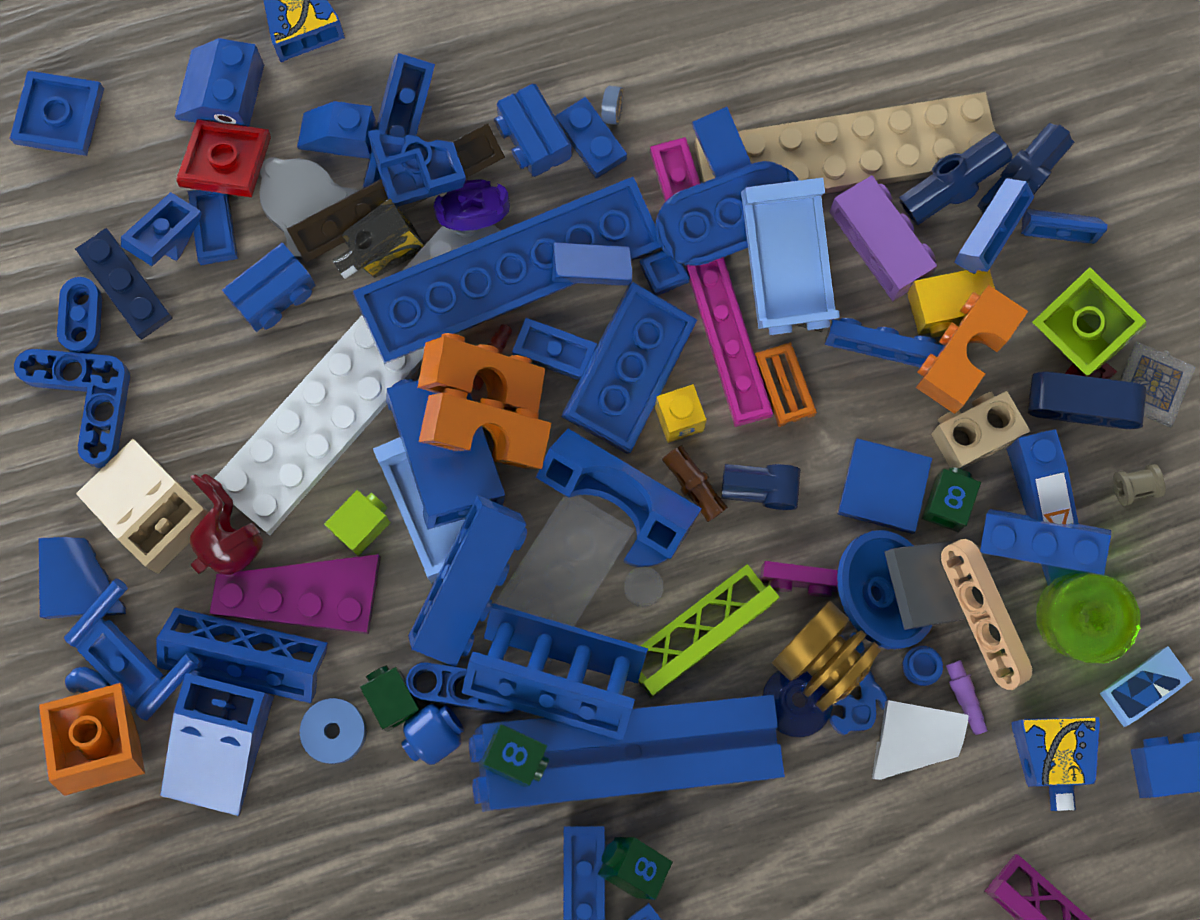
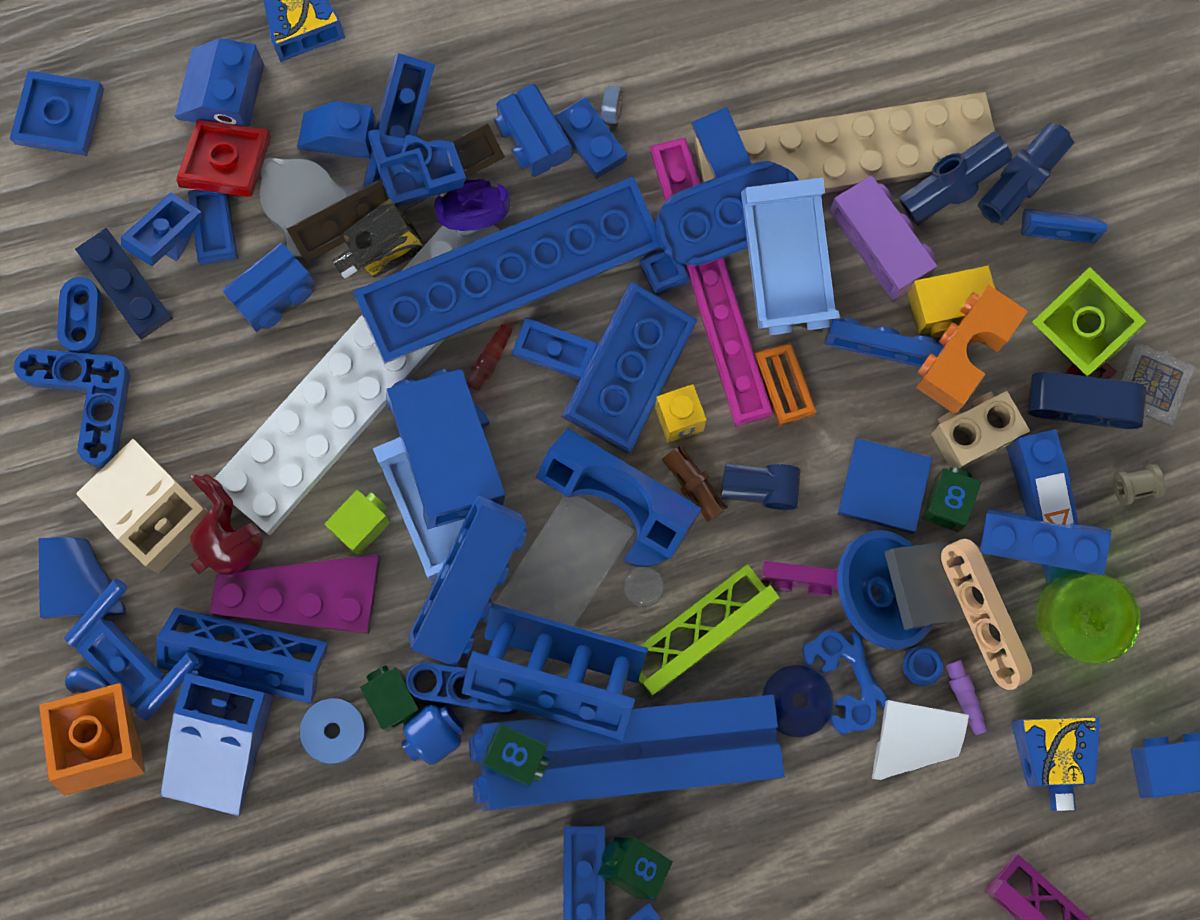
(453, 365): orange arch -> none
(517, 436): orange arch -> none
(591, 264): slope -> none
(827, 657): pearl gold wheel -> none
(995, 226): blue piece -> none
(1146, 686): slope -> none

